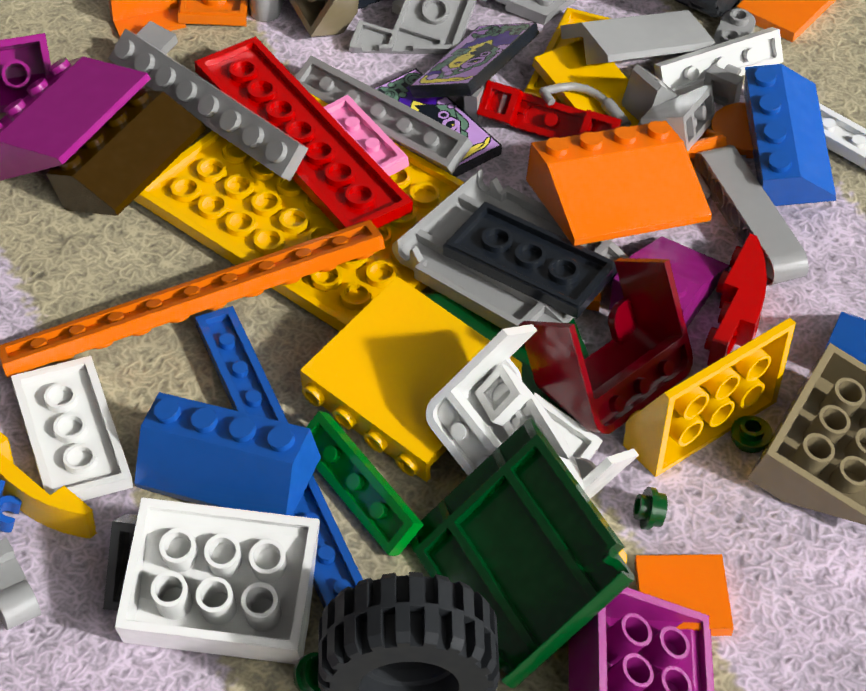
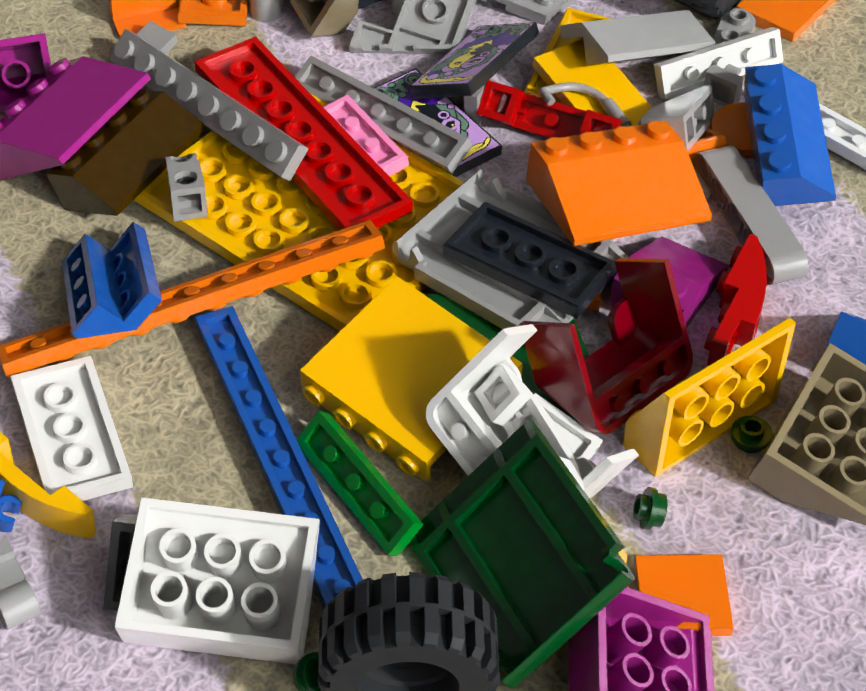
(110, 287): none -> blue slope
(186, 187): none -> light grey leg
(223, 457): blue slope -> none
(645, 92): light grey slope -> none

